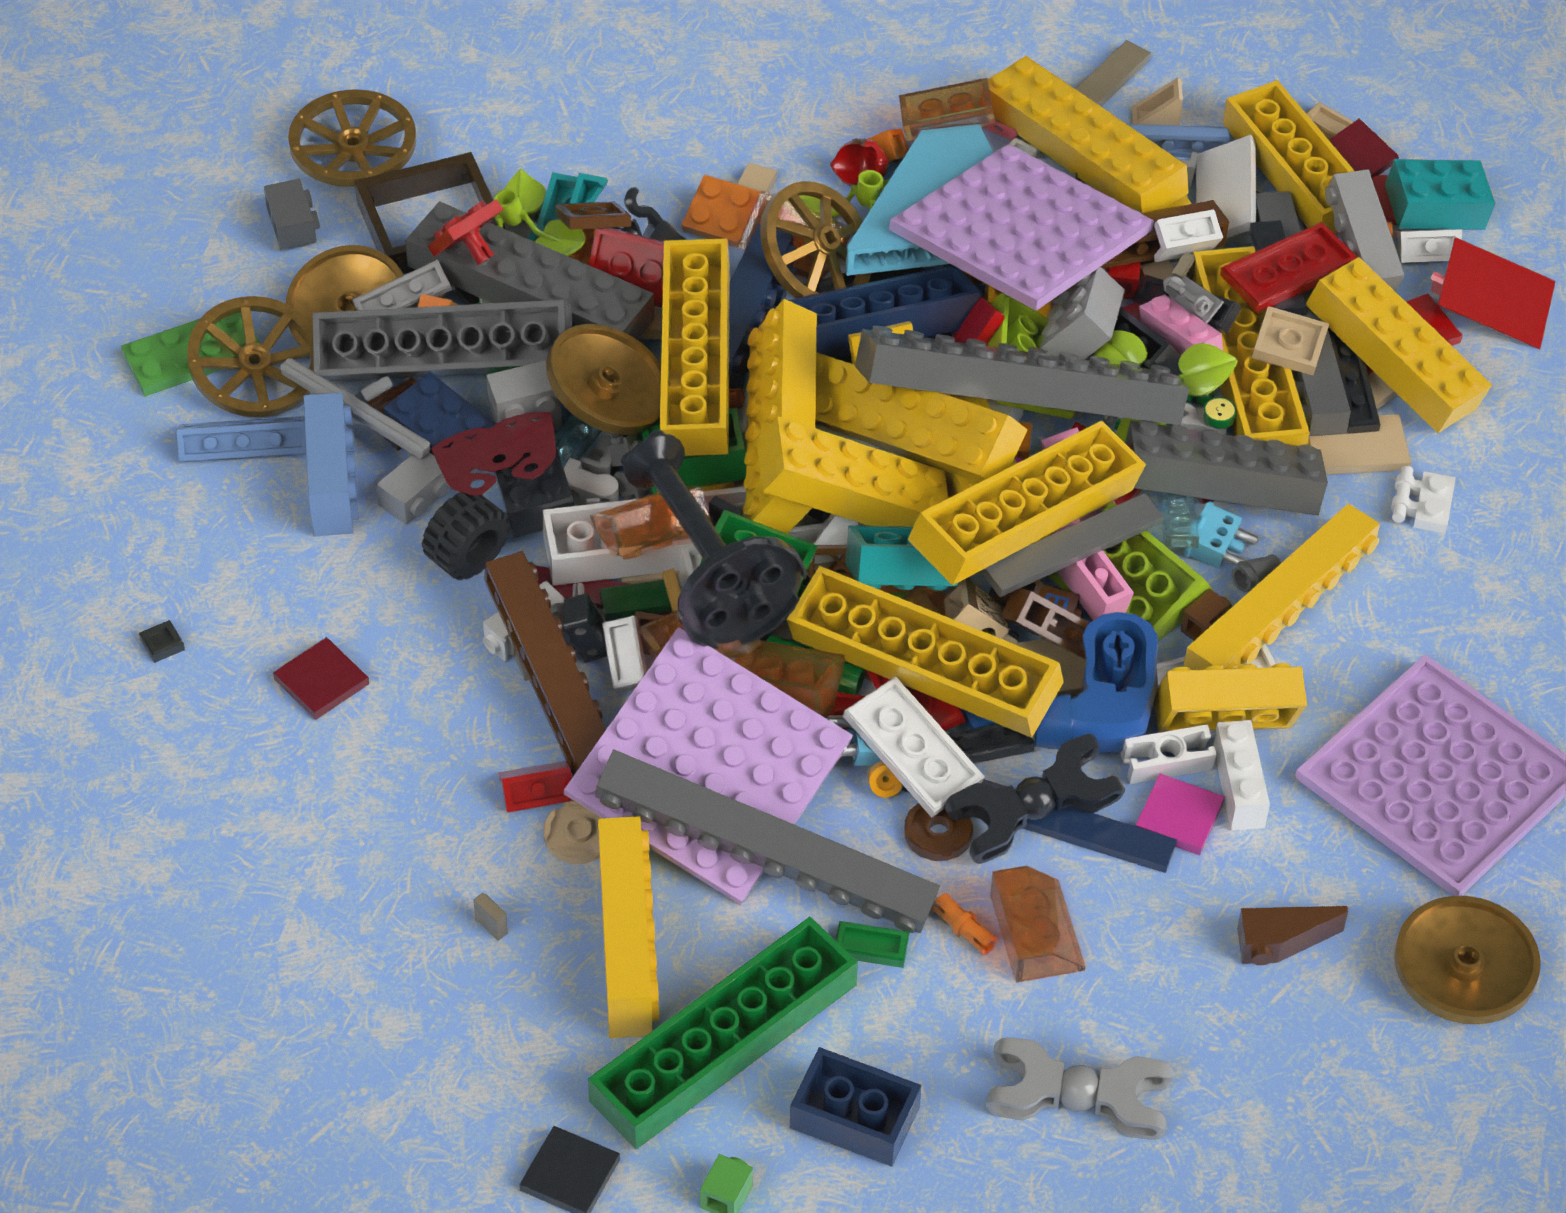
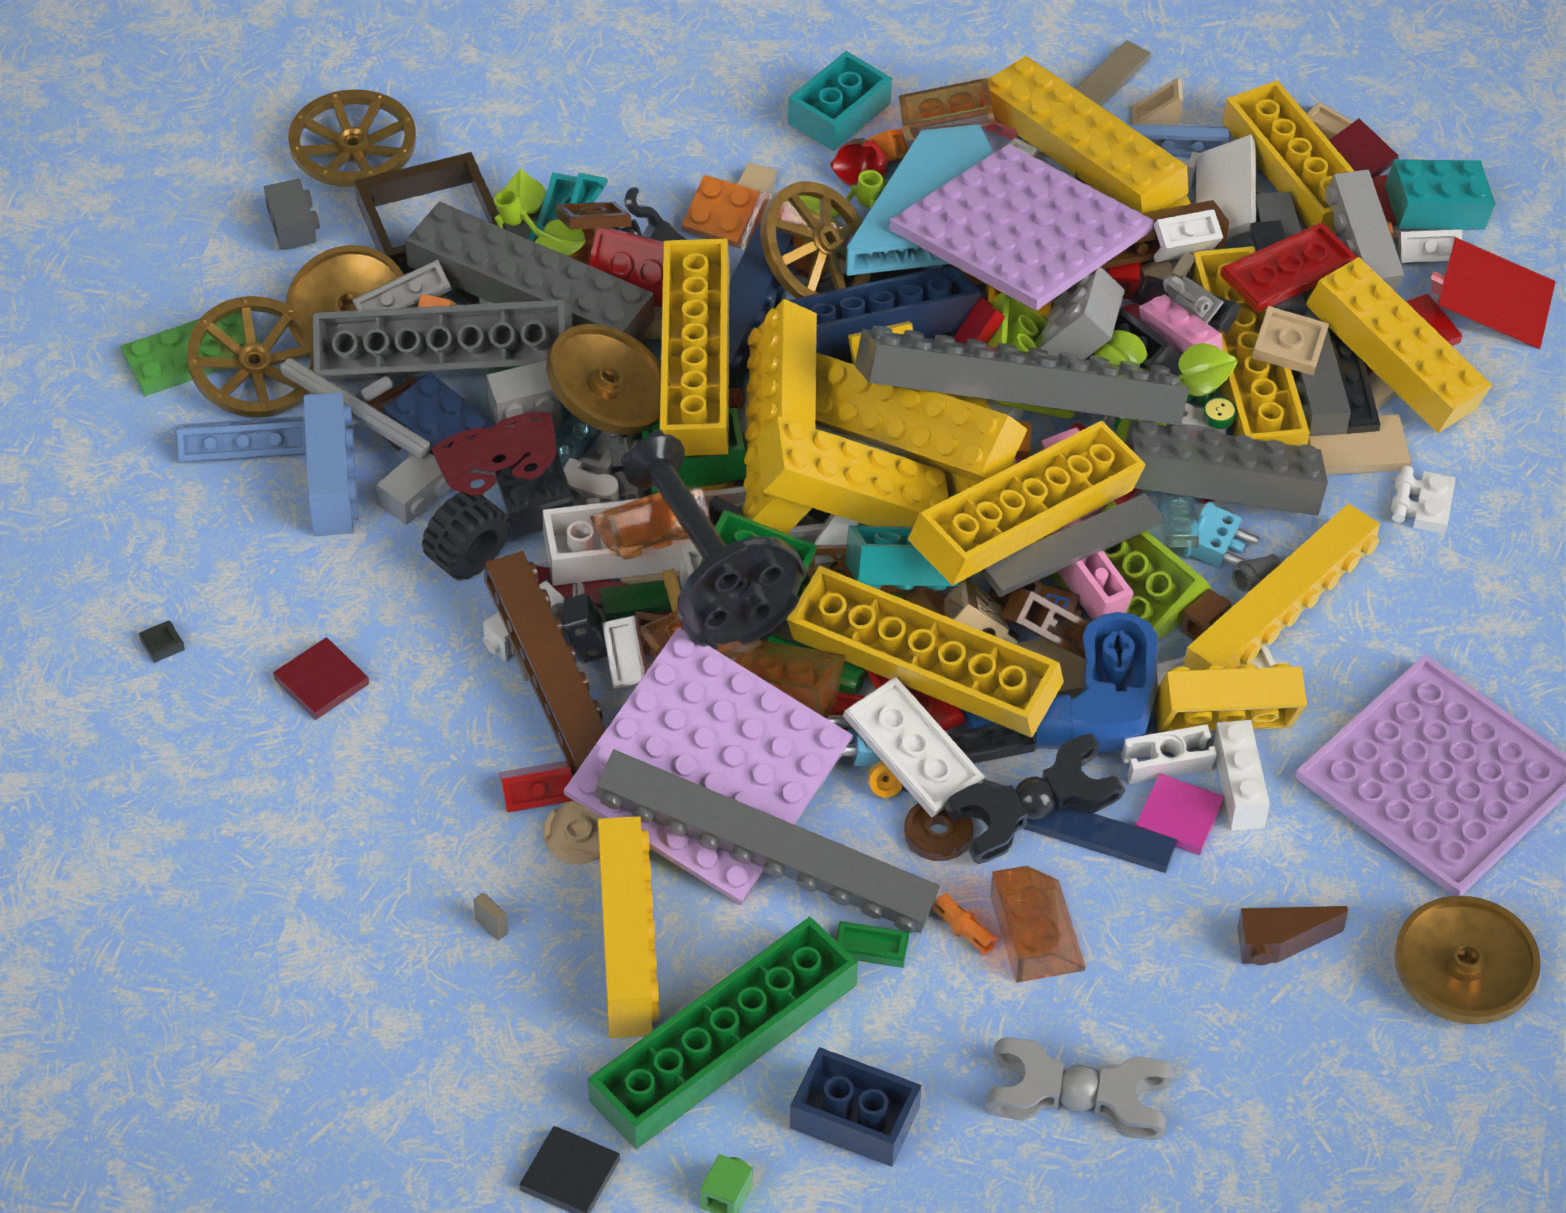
(466, 230): red plate -> none
(839, 100): none -> teal brick

